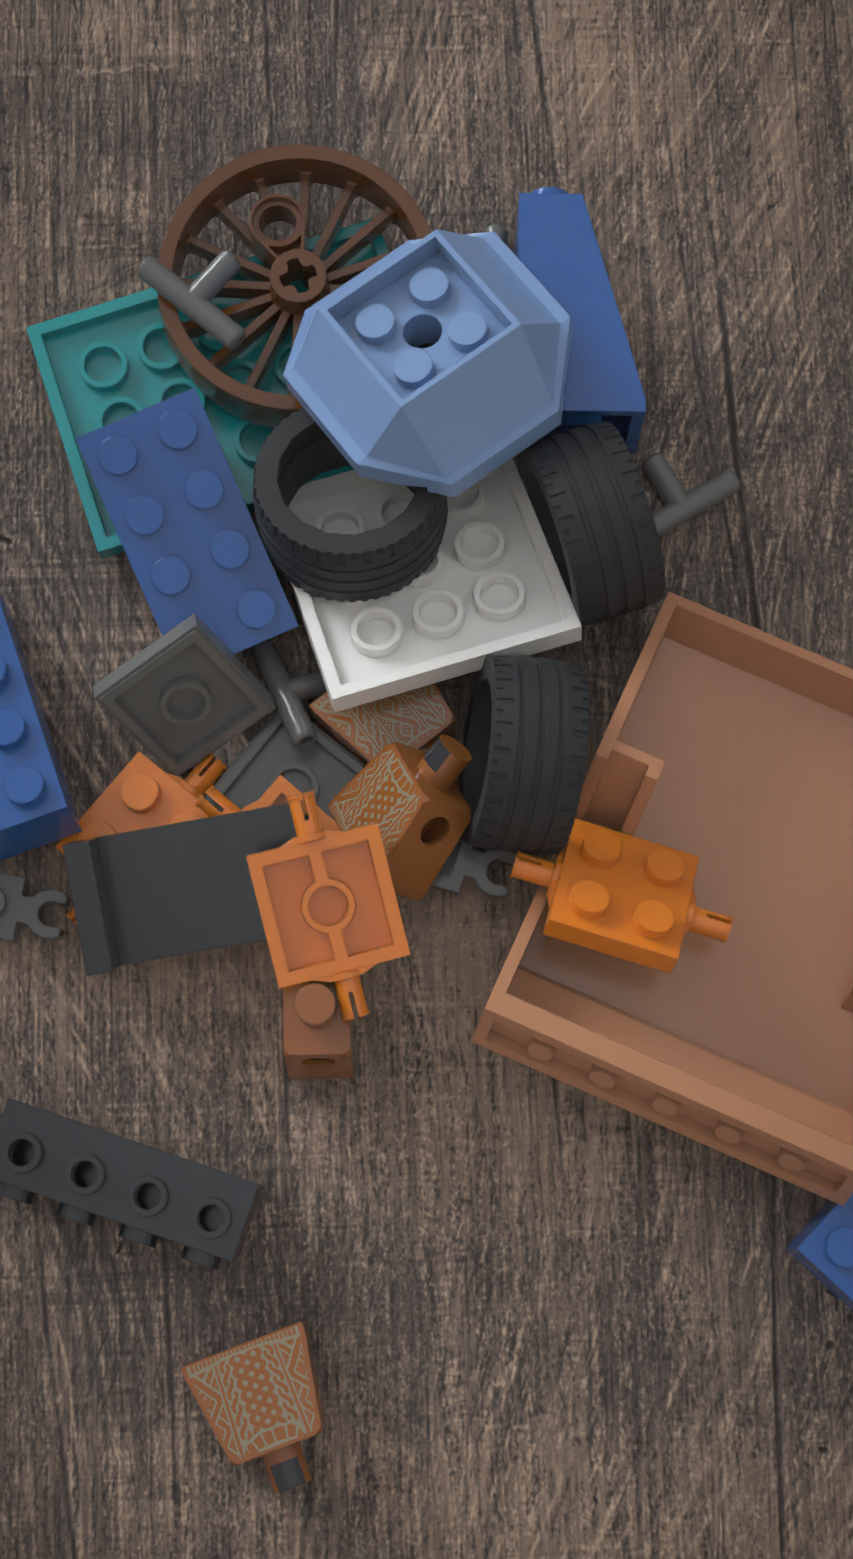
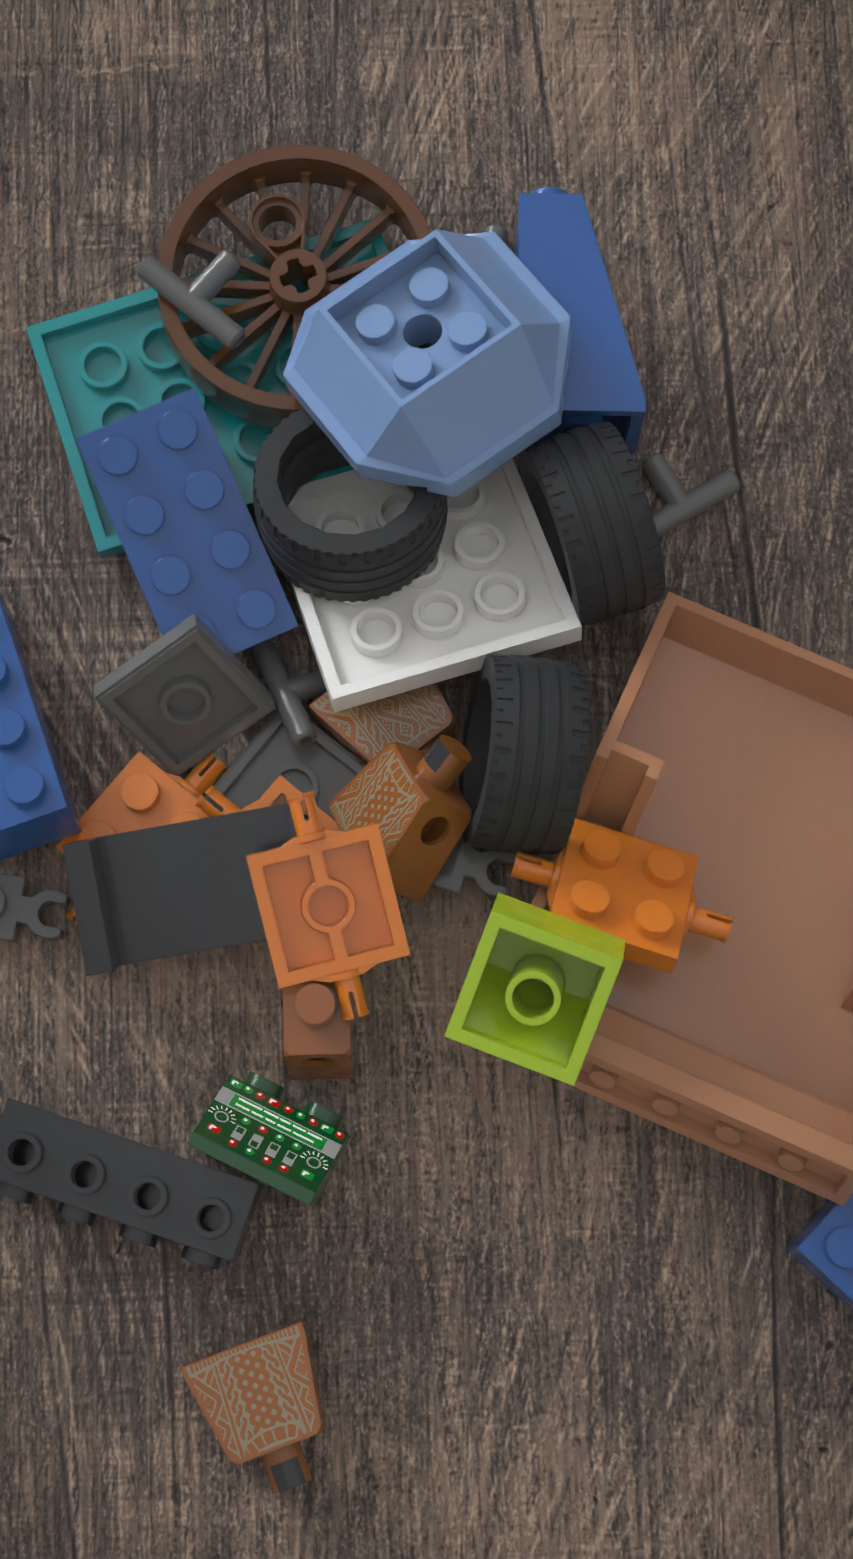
(271, 1138): none -> dark green slope
(536, 989): none -> lime slope

